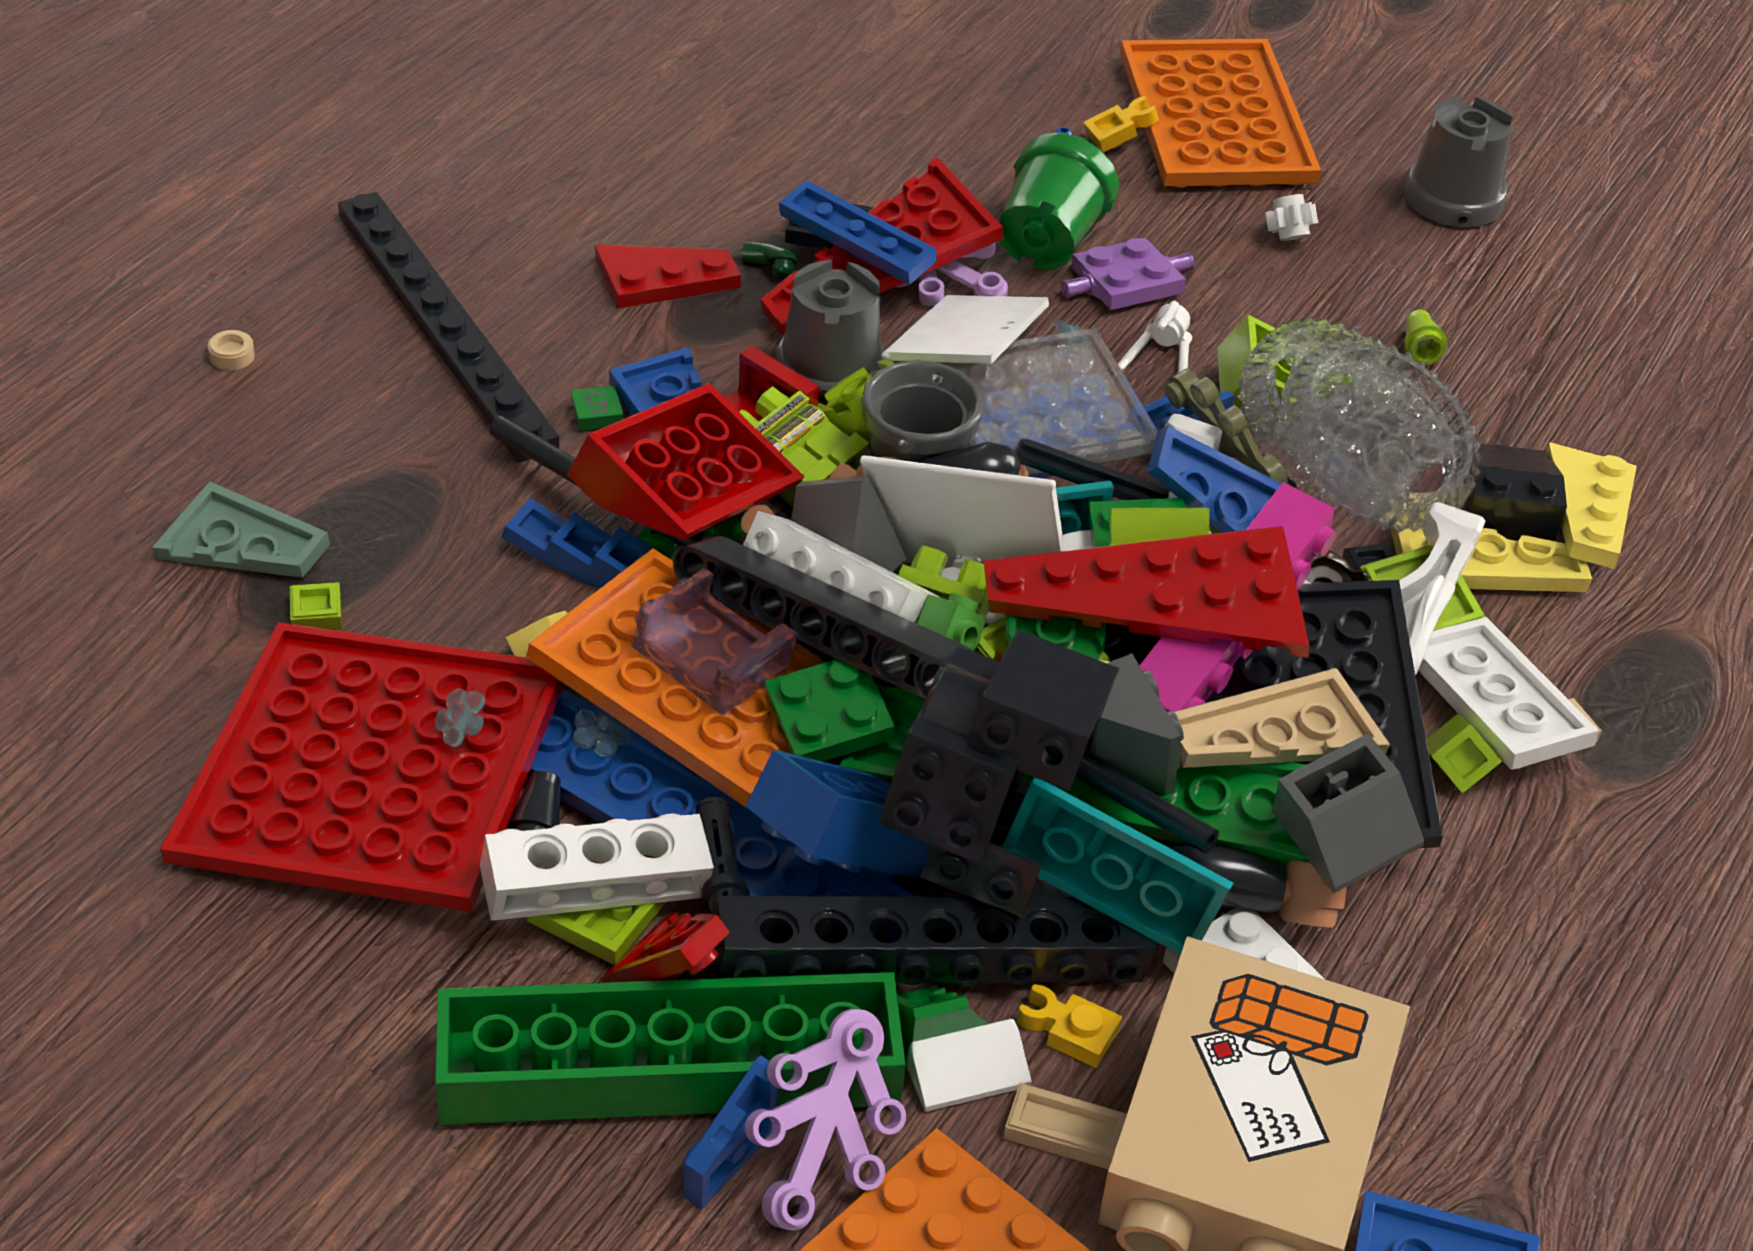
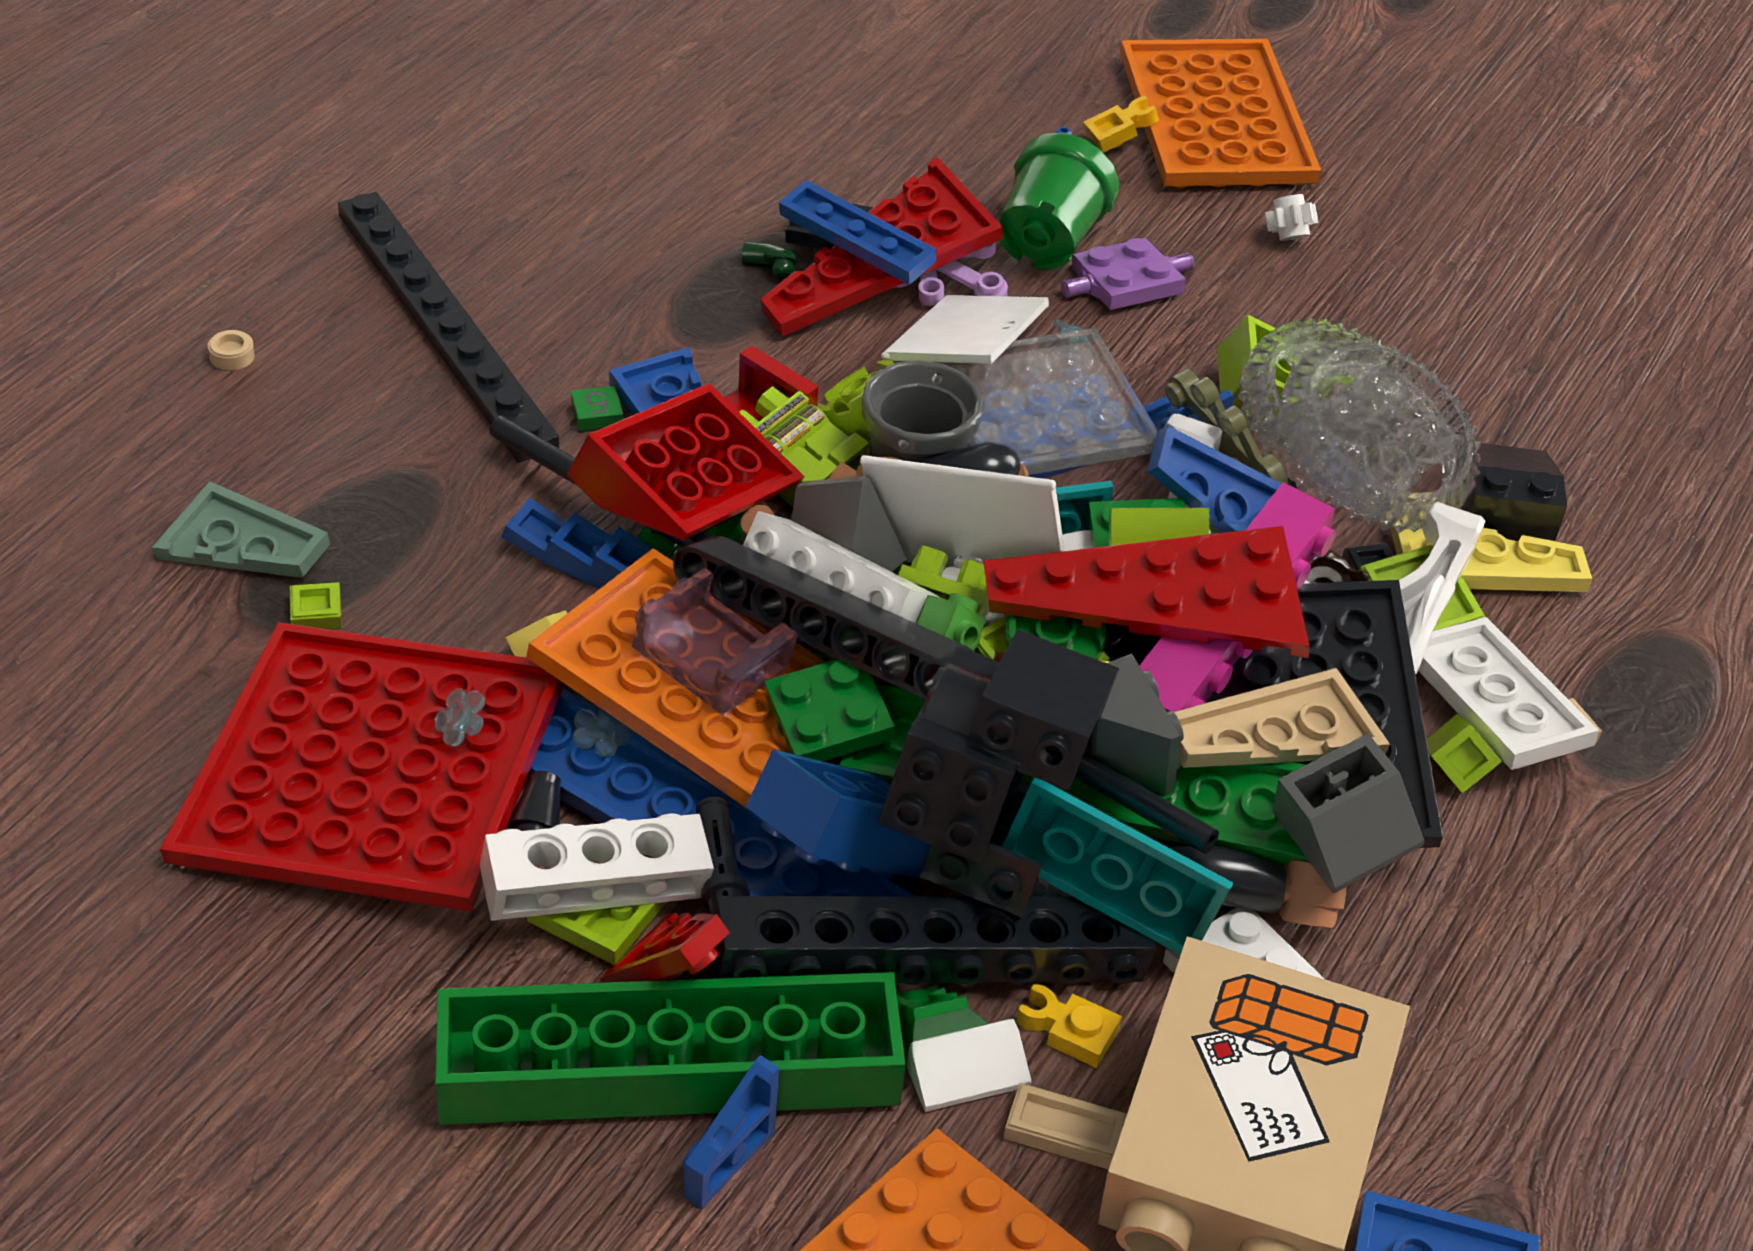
(664, 273): red wing -> none
(829, 1111): lavender plant -> none
(832, 325): dark grey piece -> none
(1084, 471): black axle -> none
(1167, 330): white plant -> none
(1424, 338): lime cone -> none
(1462, 164): dark grey piece -> none
(1597, 503): light yellow wing -> none

